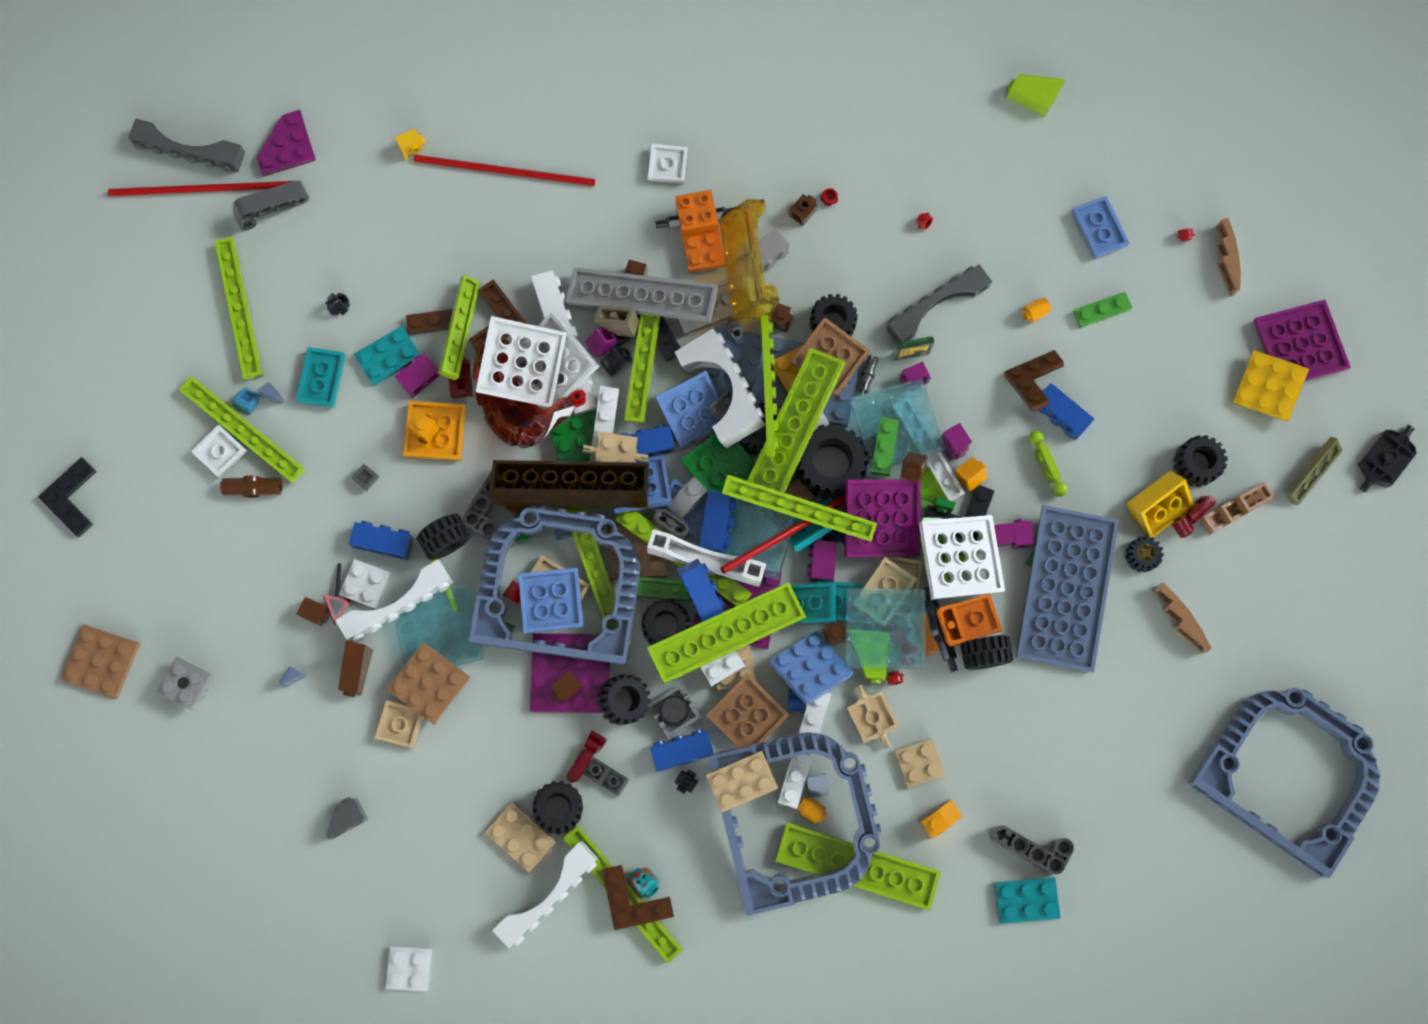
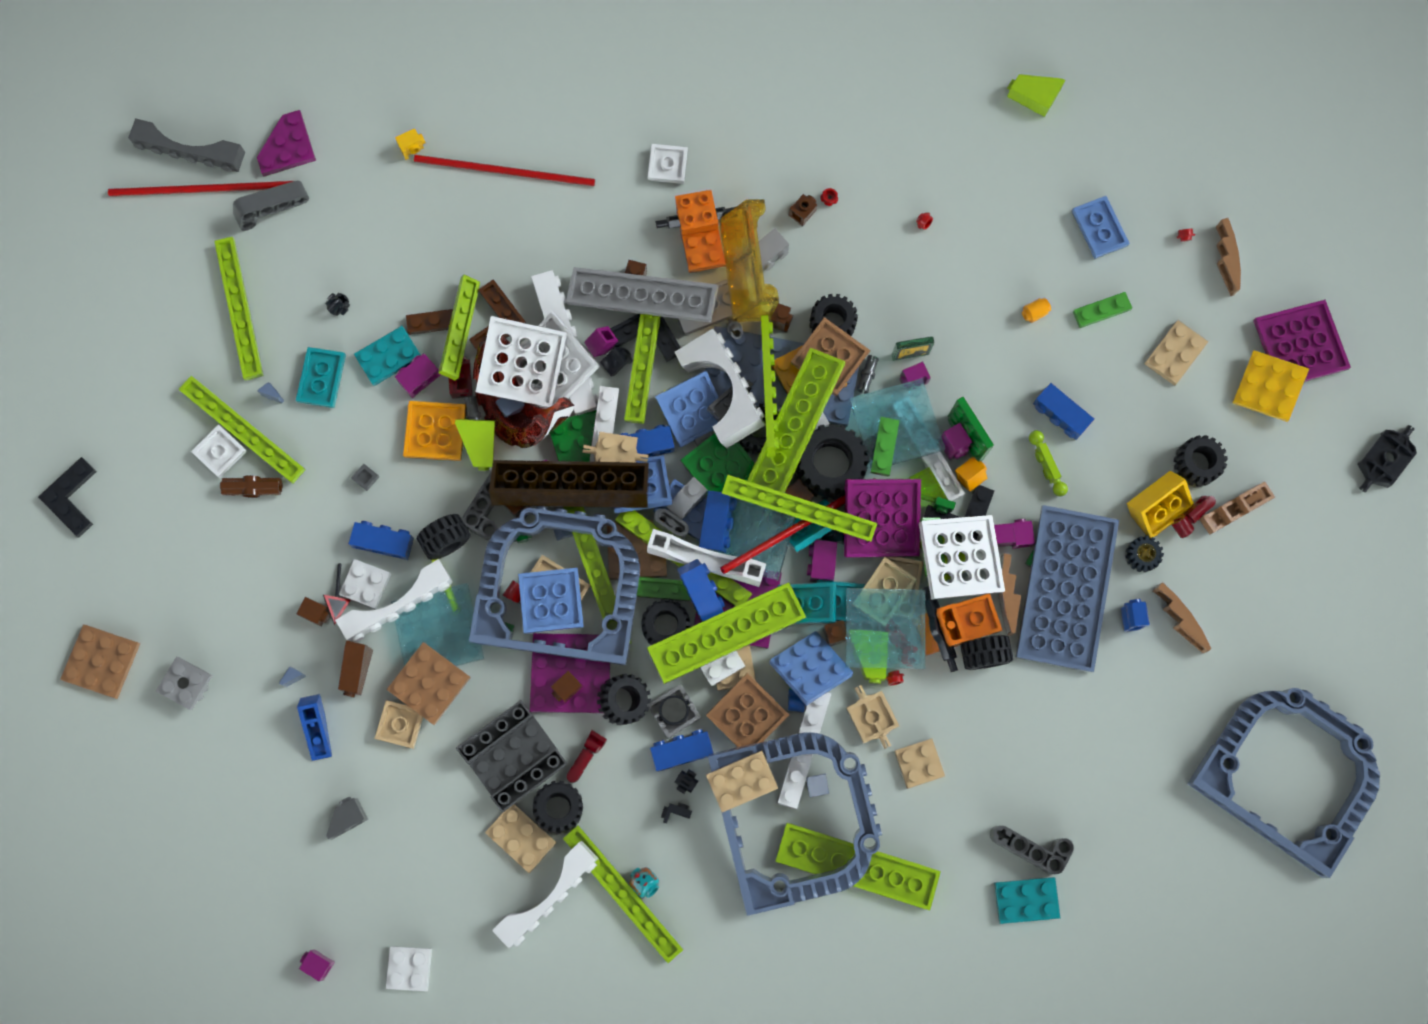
(246, 401): dark azure slope -> none
(314, 726): none -> blue slope
(316, 964): none -> magenta brick
(424, 427): light orange brick -> none
(472, 409): none -> dark grey pin
(478, 440): none -> lime slope
(509, 407): none -> sand blue slope
(512, 756): none -> dark grey slope
(580, 401): red plate -> none
(606, 776): dark grey slope -> none
(617, 320): dark tan slope -> none
(629, 915): reddish brown plate -> none
(680, 809): none -> black bracket
(812, 810): light orange brick -> none
(914, 466): reddish brown brick -> none
(940, 819): light orange slope -> none
(970, 284): dark grey arch -> none
(981, 442): none -> green plate
(1008, 600): none -> medium nougat slope
(1023, 378): reddish brown plate -> none
(1134, 615): none -> blue brick
(1176, 352): none -> tan plate
(1314, 471): olive plate -> none

